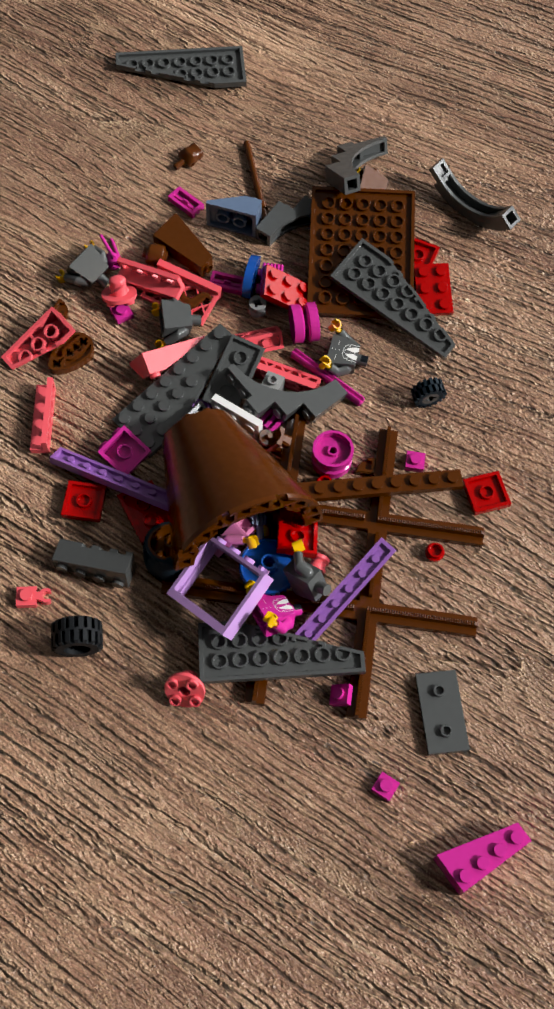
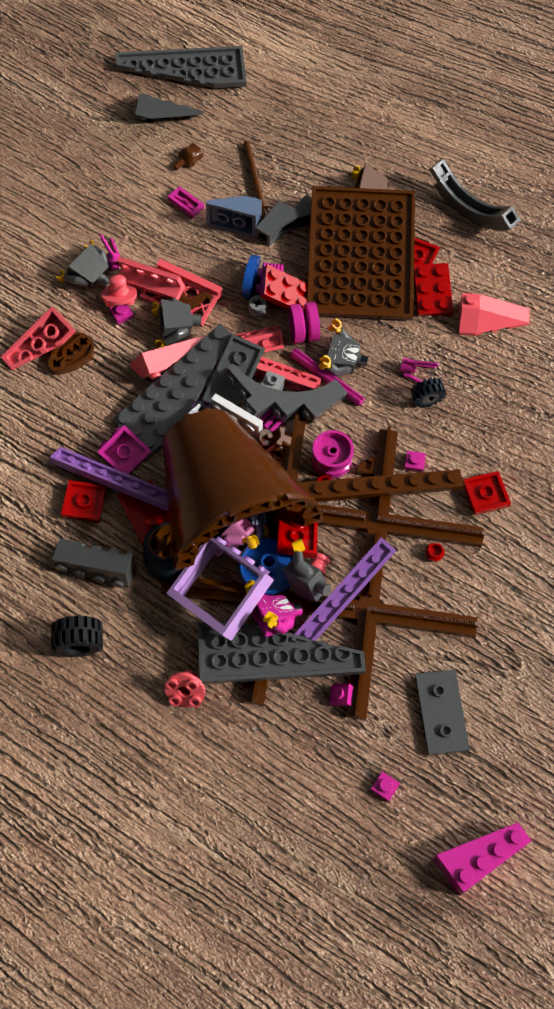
(29, 596): coral plate -> none
(43, 417): coral fence -> none
(61, 307): reddish brown tile -> none
(154, 107): none -> dark grey wedge
(154, 253): reddish brown head -> none
(184, 246): reddish brown slope -> none
(227, 285): dark pink tile -> none
(349, 158): dark grey arch -> none
(379, 285): dark grey wing -> none
(409, 366): none -> dark pink plant
(486, 314): none -> coral wedge

